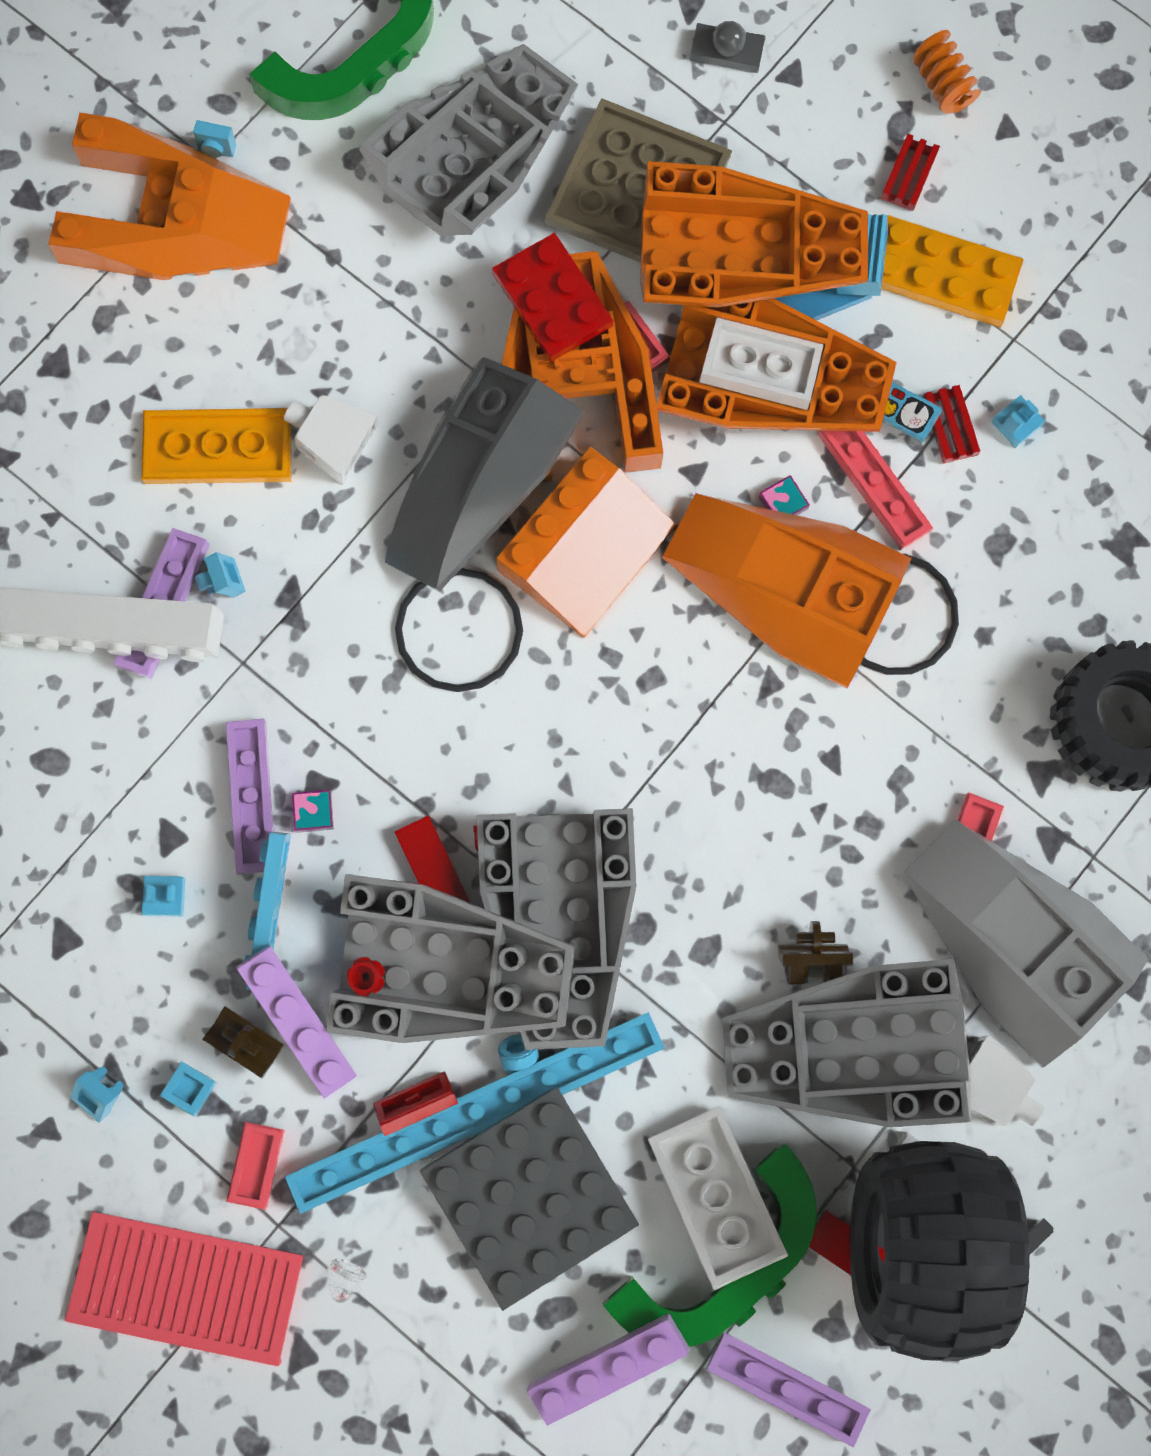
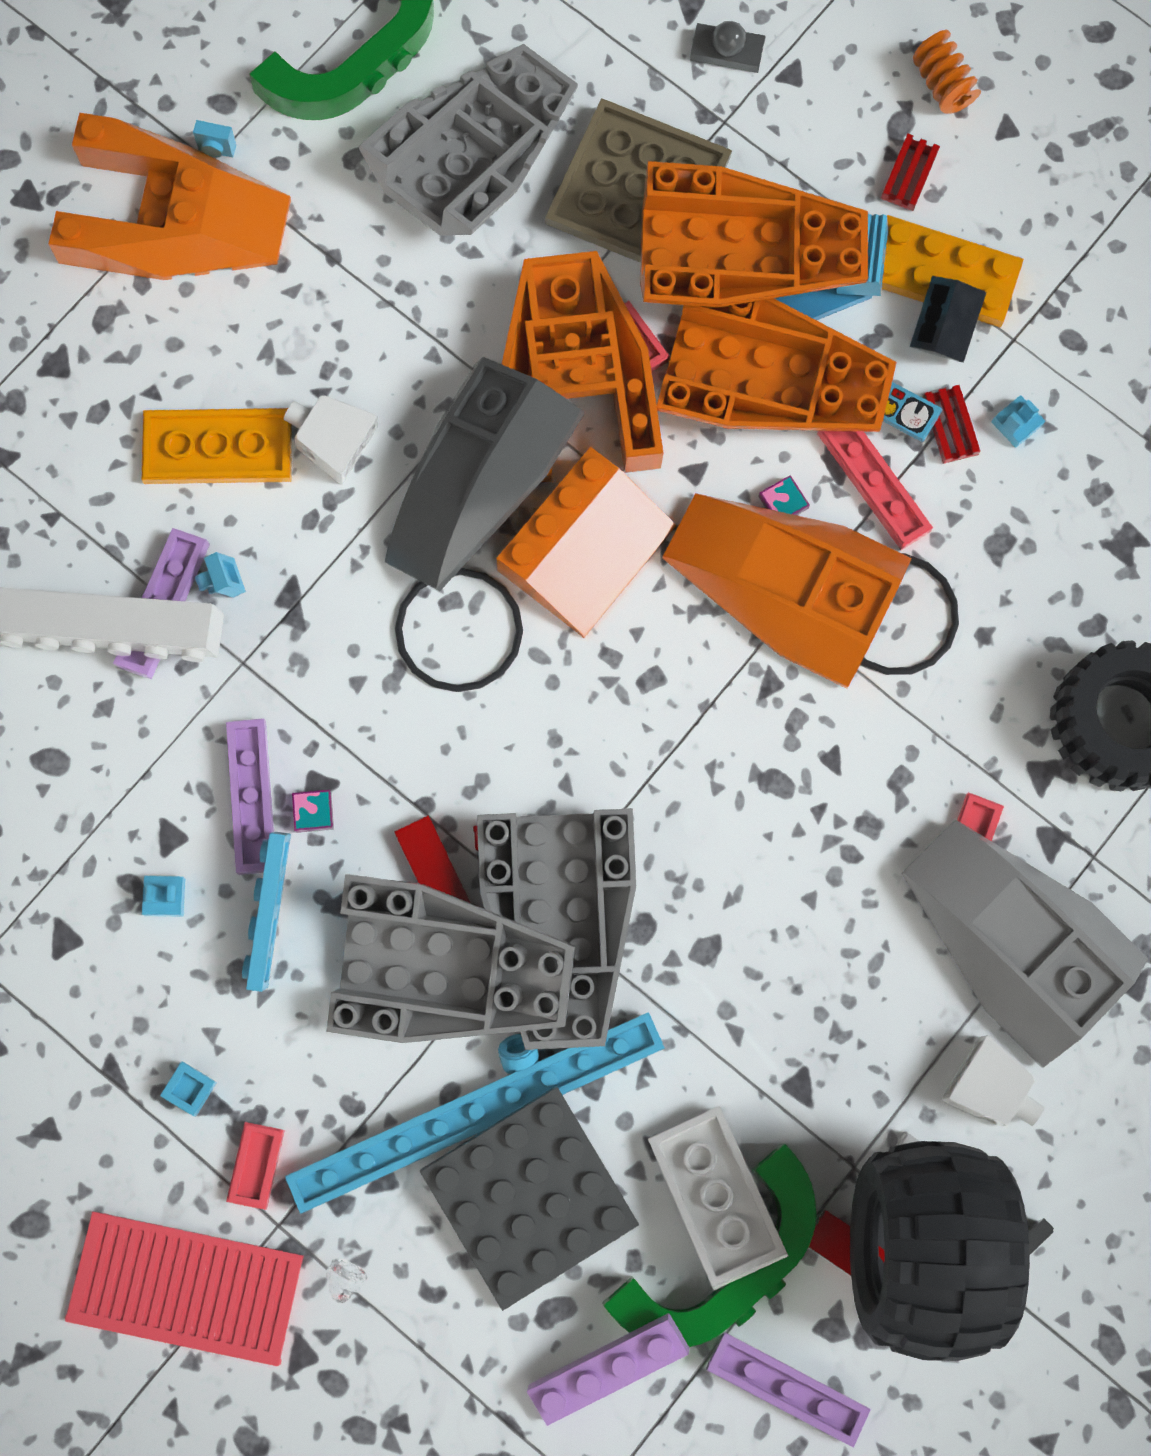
(95, 1096): medium azure tile -> none
(243, 1042): dark brown hips -> none
(296, 1021): lavender plate -> none
(358, 983): red plate -> none
(414, 1103): red tile -> none
(552, 297): red plate -> none
(761, 363): white plate -> none
(811, 951): dark brown hips -> none
(859, 1048): light grey wedge -> none
(948, 318): none -> black brick

